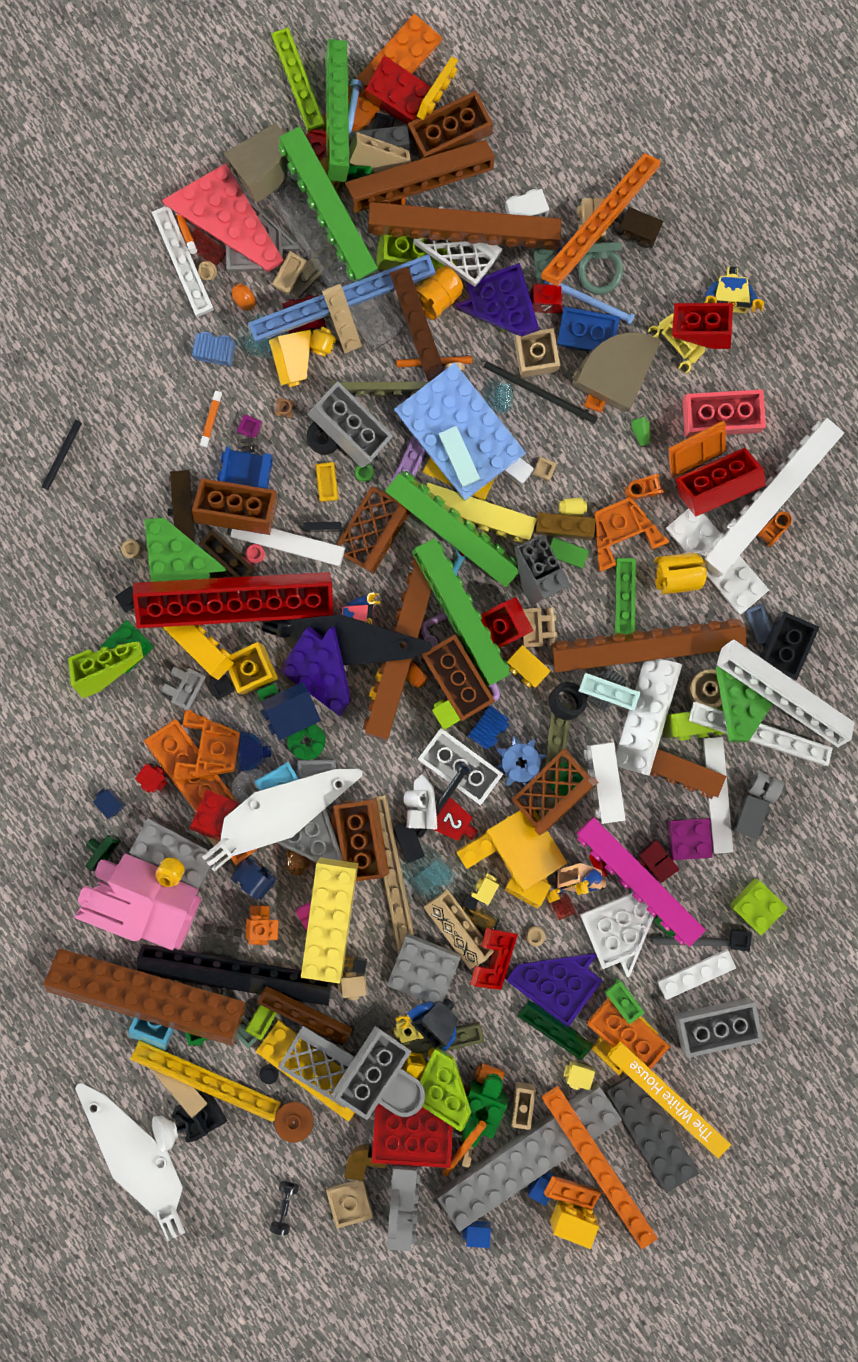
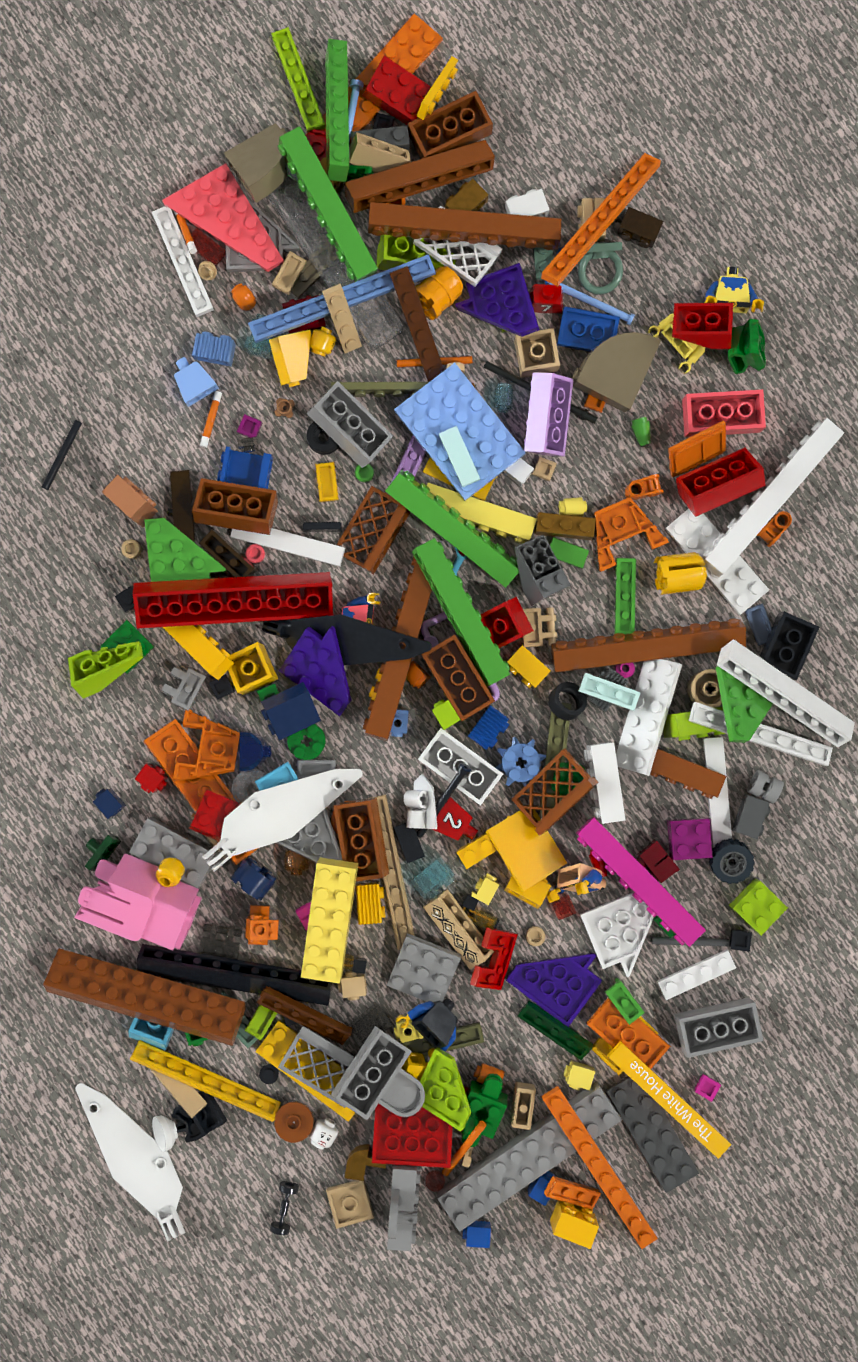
(130, 499): none -> nougat brick
(193, 381): none -> light blue torso
(323, 1133): none -> white head
(369, 903): none -> yellow brick
(403, 716): none -> medium blue brick
(435, 1180): none -> clear red tile
(470, 197): none -> pearl gold brick
(548, 414): none -> lavender brick
(629, 673): none -> dark pink plate
(707, 1087): none -> dark pink plate
(731, 871): none -> black wheel
(747, 347): none -> green piece

